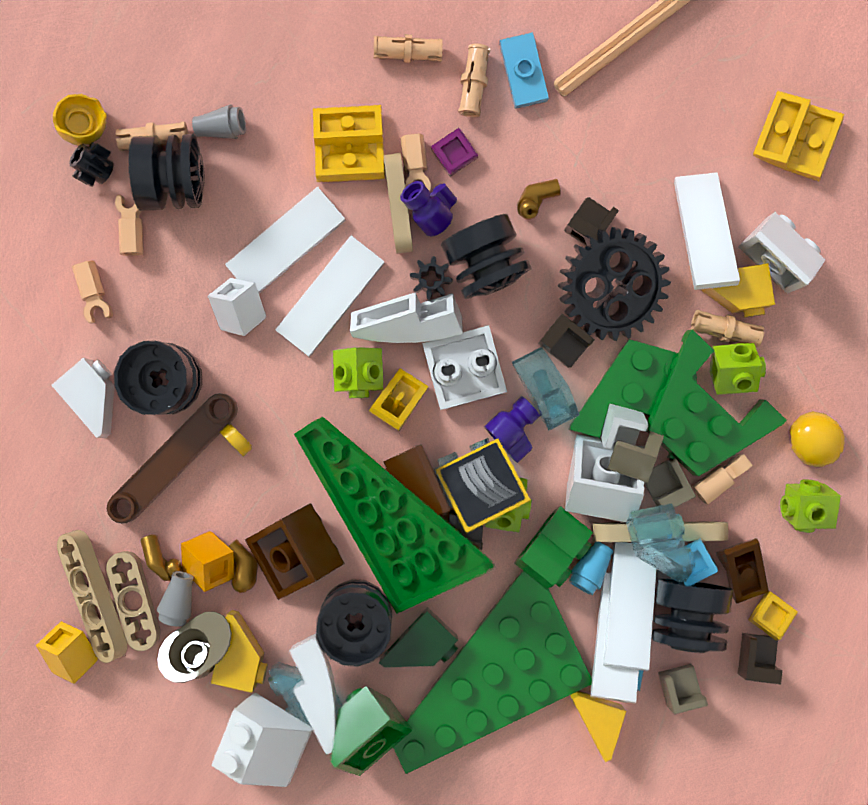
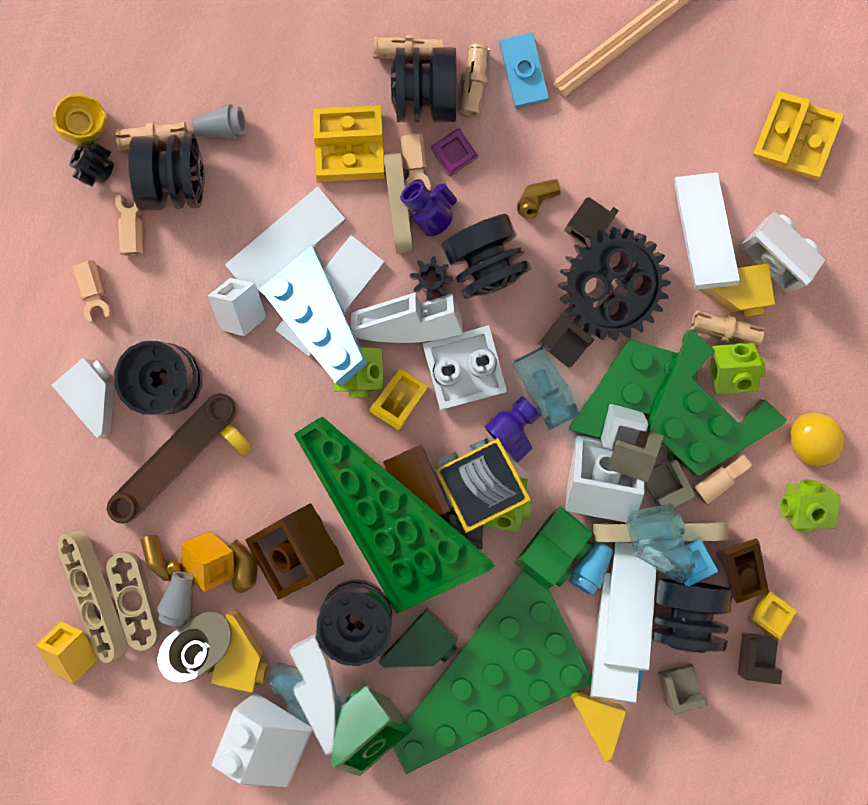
(313, 312): none -> wing
(425, 84): none -> black wheel

